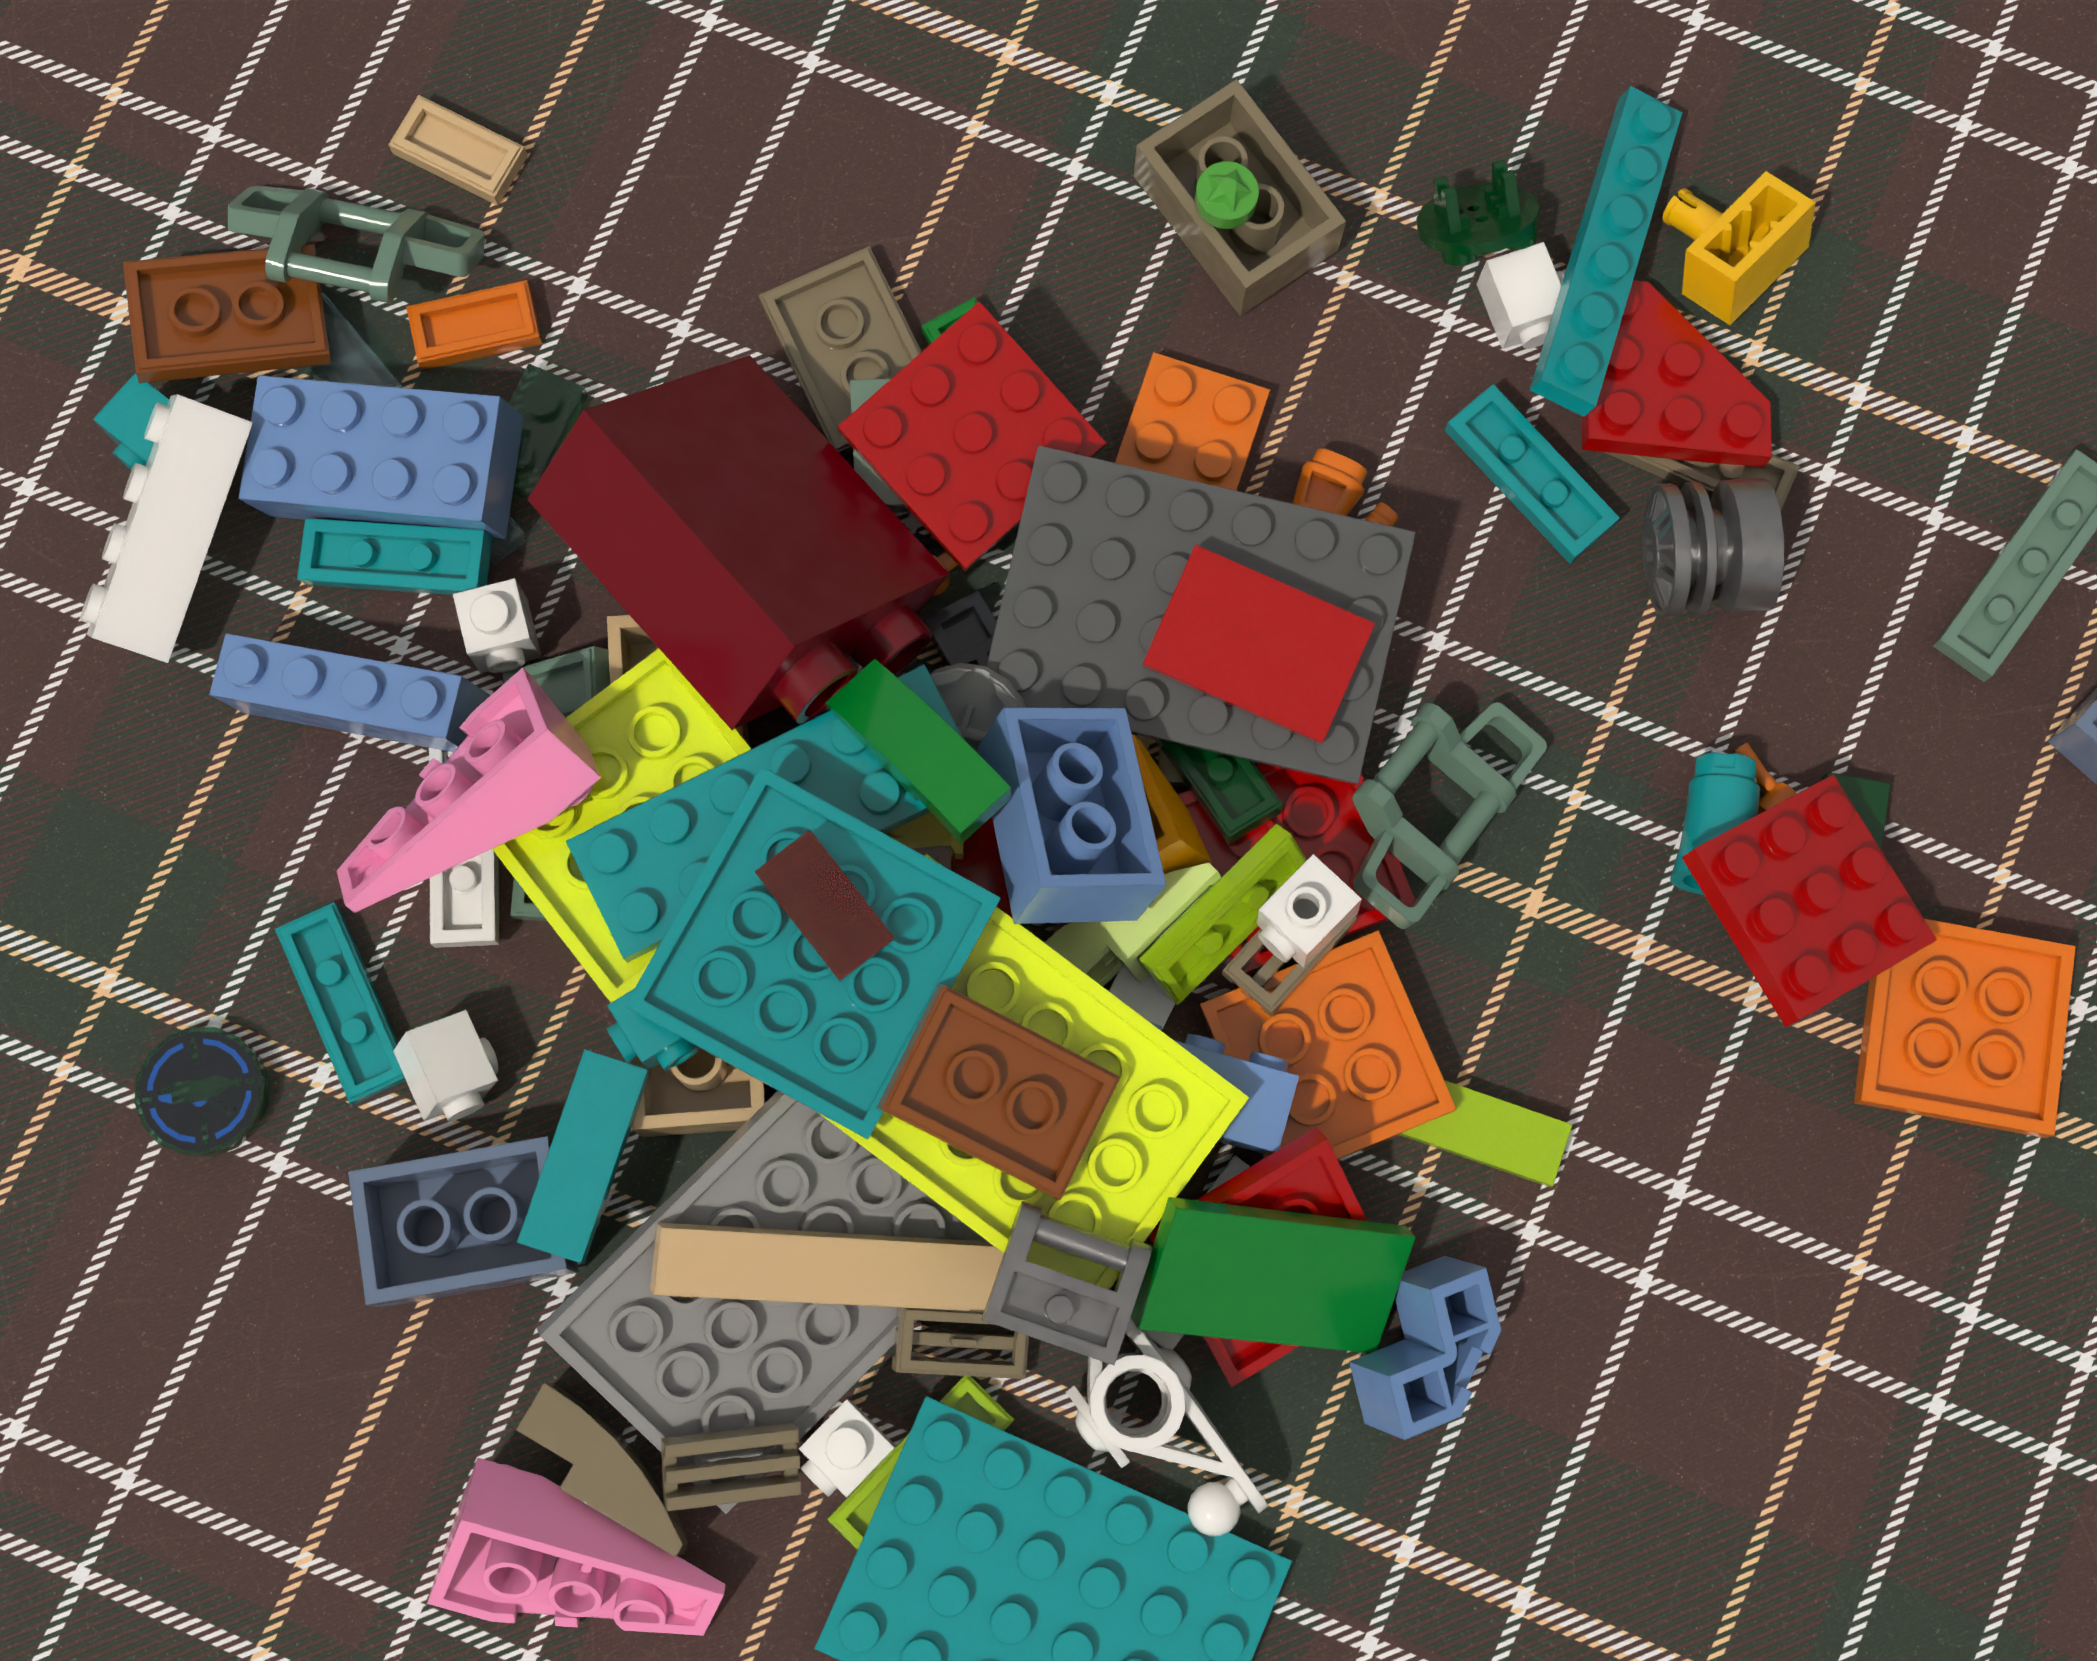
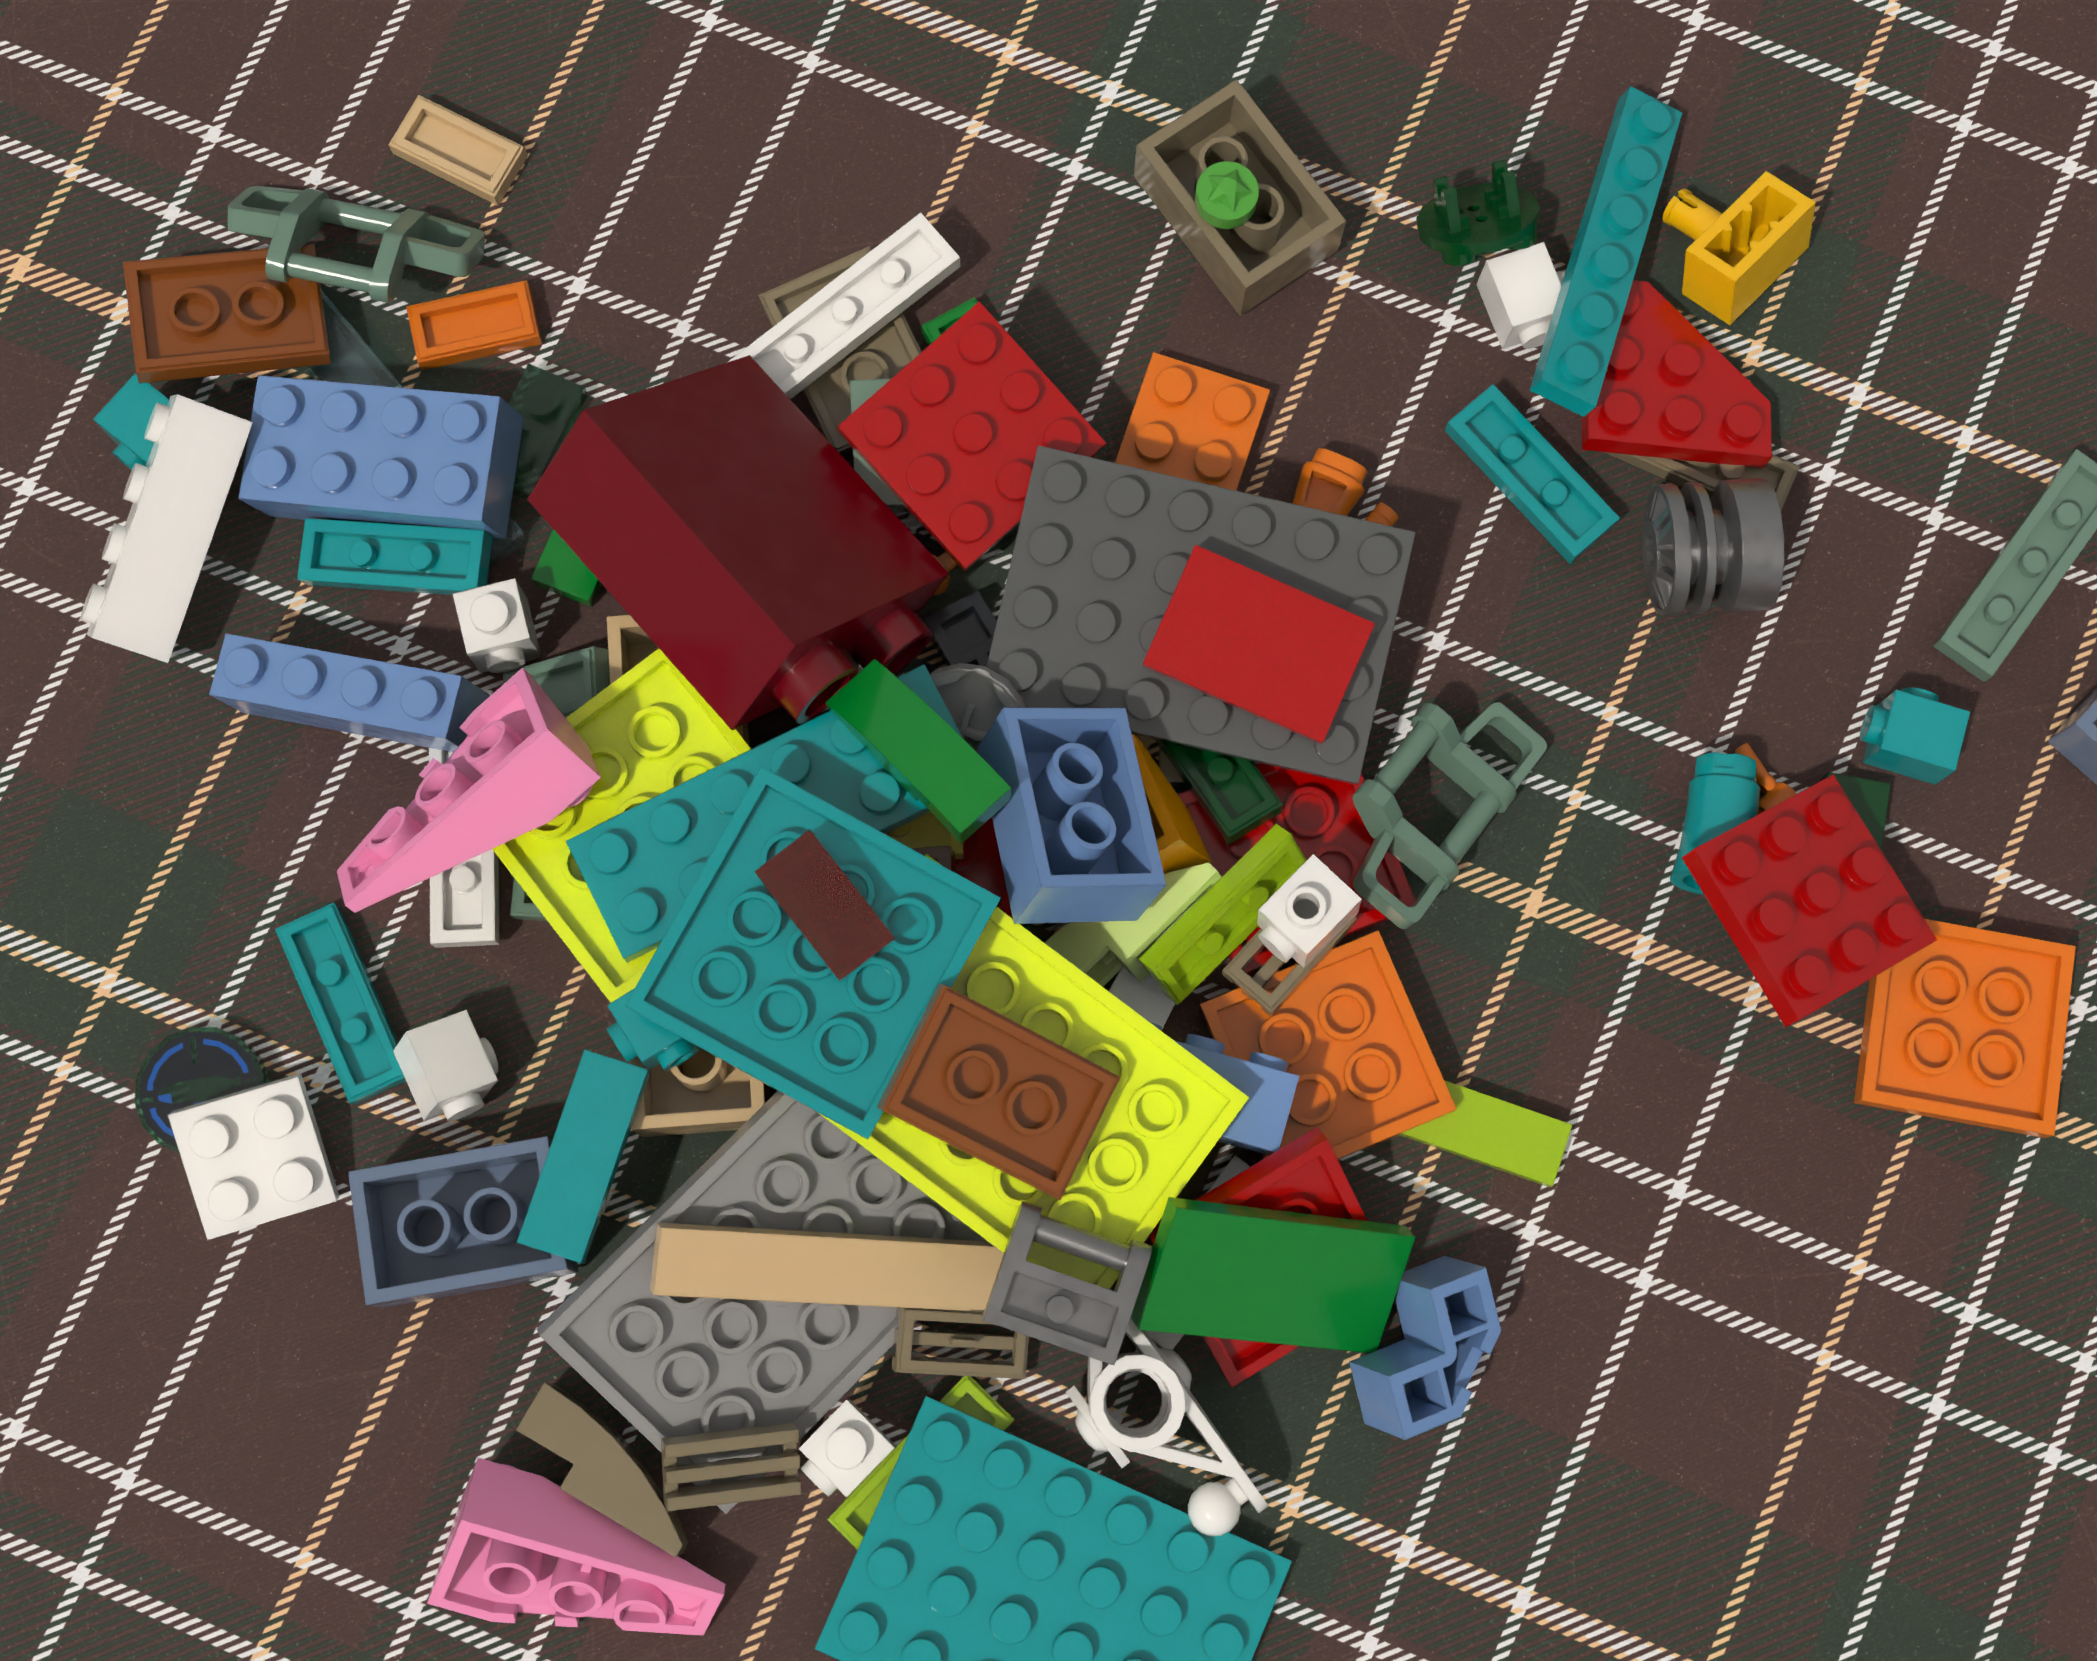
(253, 1156): none -> white plate
(565, 573): none -> green tile
(854, 306): none -> white plate
(1914, 735): none -> teal brick

